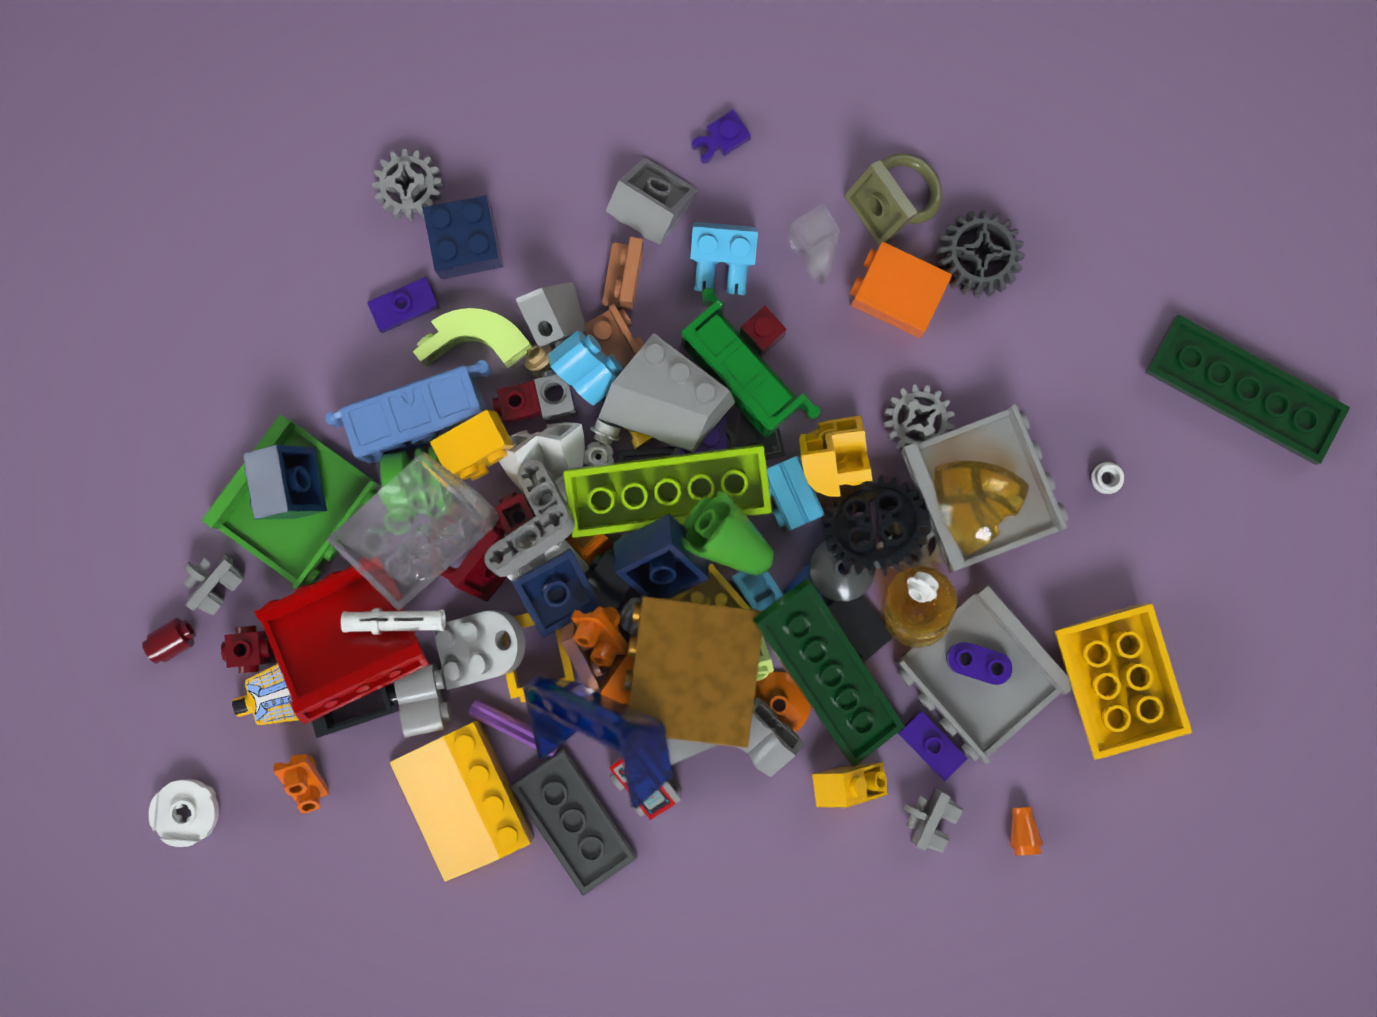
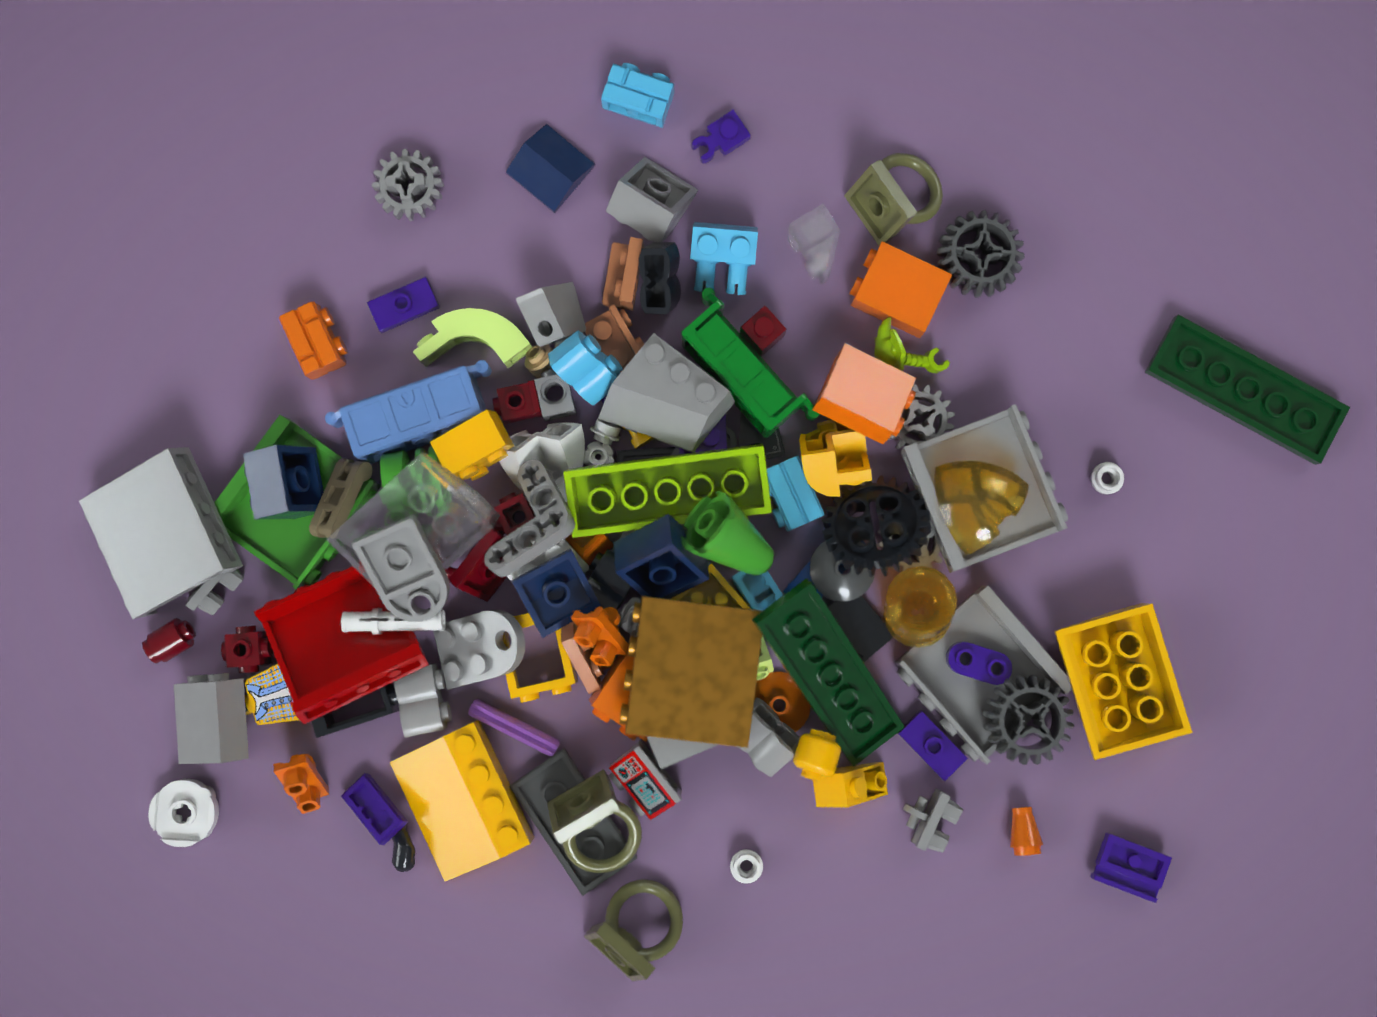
(159, 531): none -> panel
(211, 719): none -> light grey brick
(313, 340): none -> orange brick
(339, 496): none -> dark tan plate
(374, 809): none -> dark purple plate
(402, 567): none -> light grey plate
(403, 851): none -> black arm
(463, 237): dark blue brick -> none
(549, 167): none -> dark blue slope
(564, 707): clear blue windscreen -> none
(583, 809): none -> olive tile
(622, 946): none -> olive tile
(638, 94): none -> medium azure brick
(658, 269): none -> black brick
(746, 876): none -> white plate
(817, 754): none -> yellow head
(865, 394): none -> brick
(891, 351): none -> lime piece
(922, 587): white plate -> none
(1038, 709): none -> dark grey gear
(1131, 867): none -> dark purple plate

